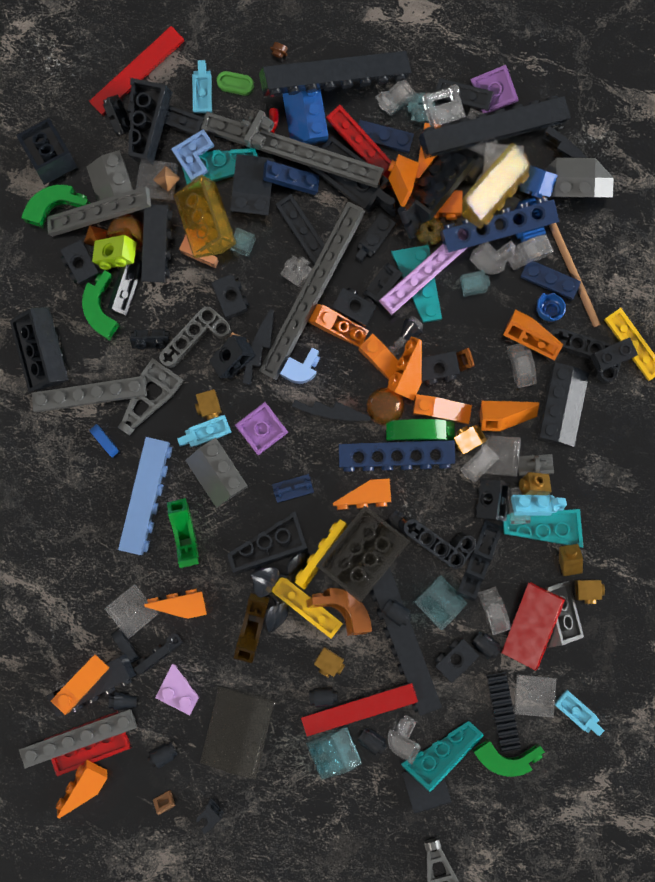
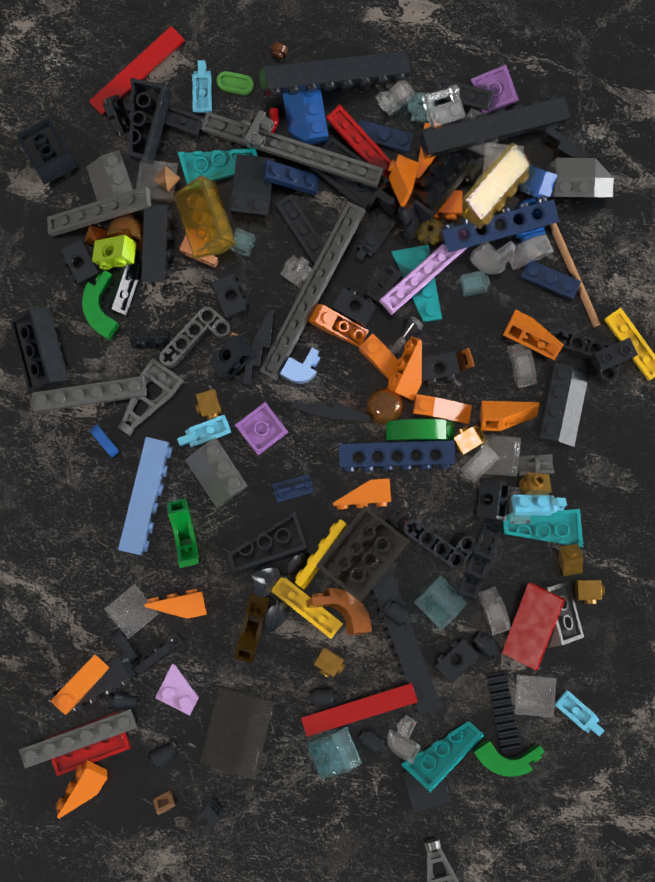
(49, 198): green arch -> none
(189, 152): medium blue plate -> none
(550, 307): blue hair -> none

